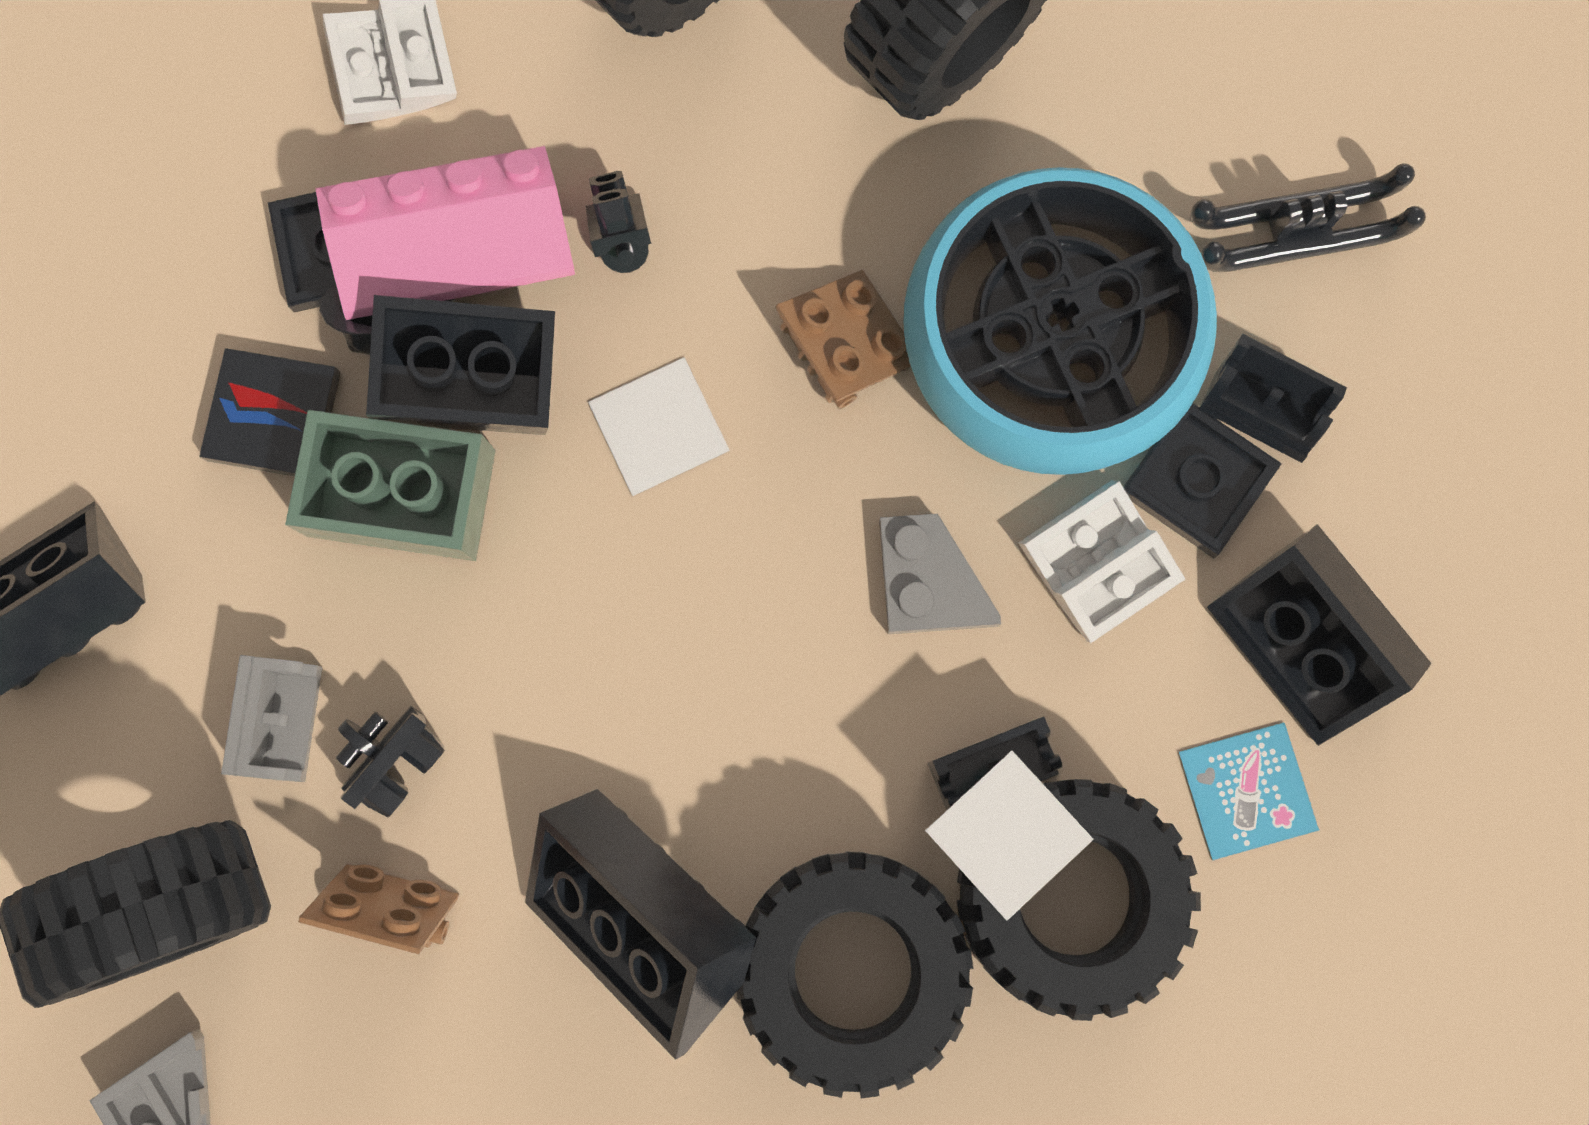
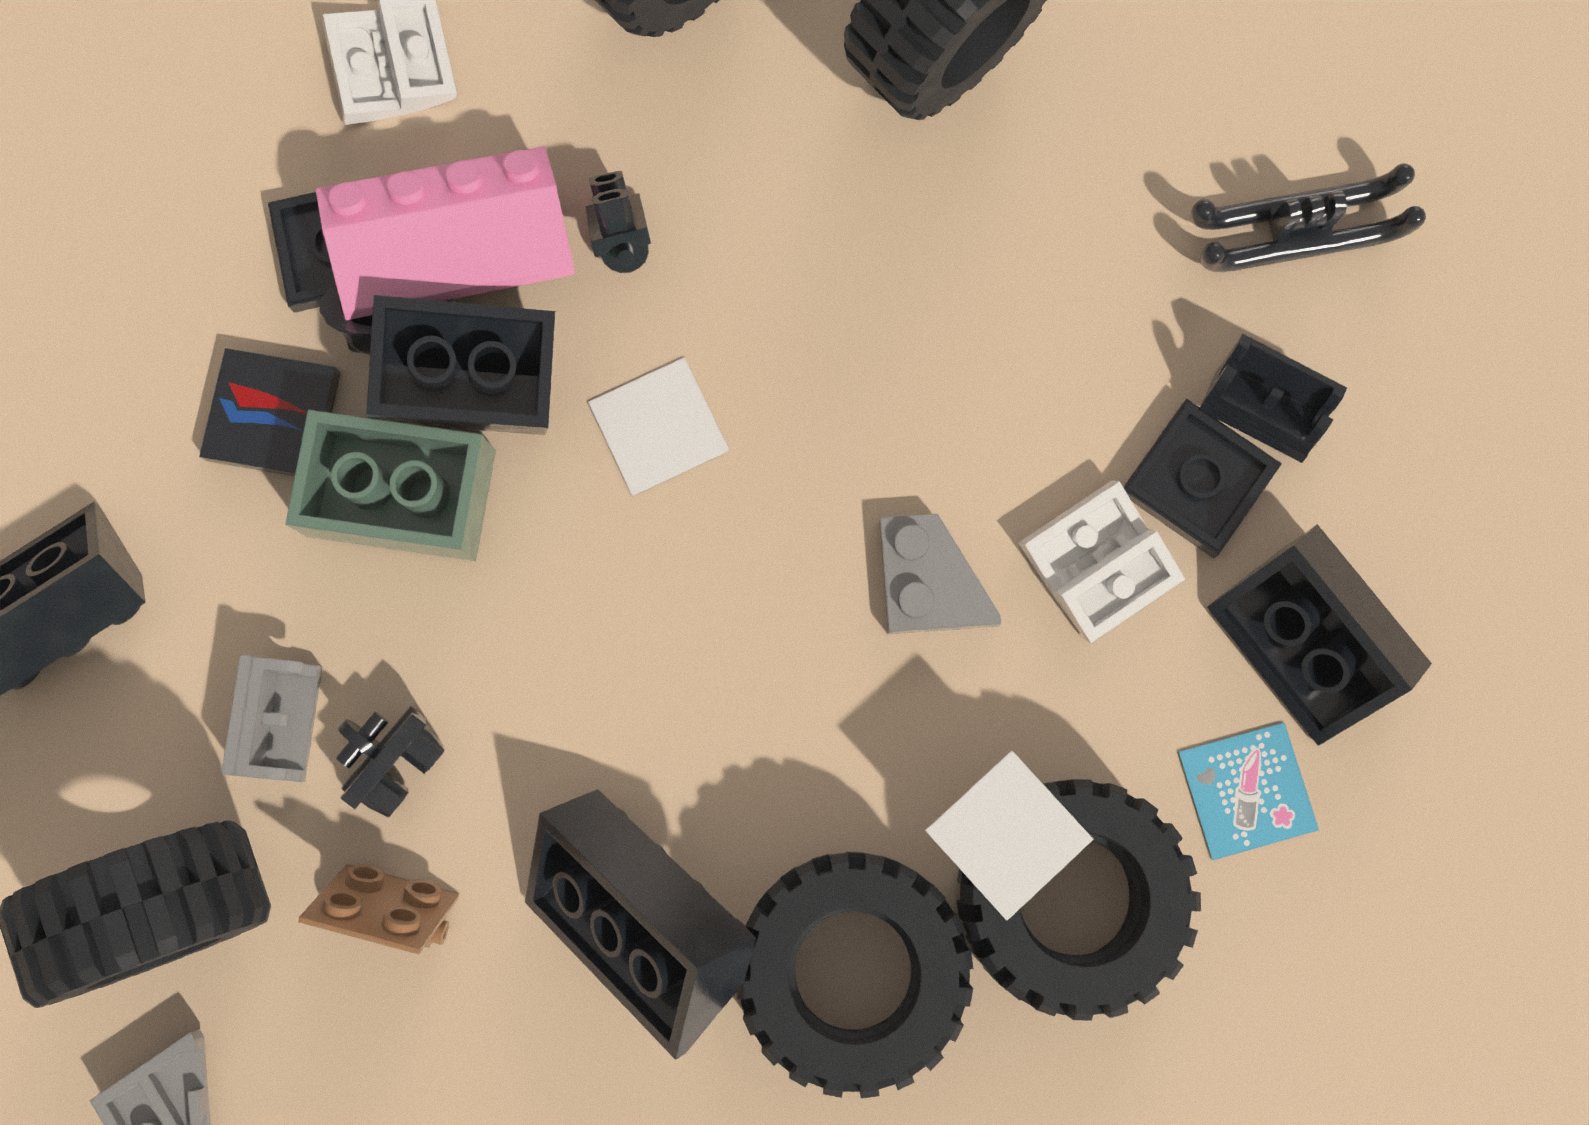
(845, 336): medium nougat hinge -> none
(964, 768): black hinge -> none
(1016, 224): black wheel -> none

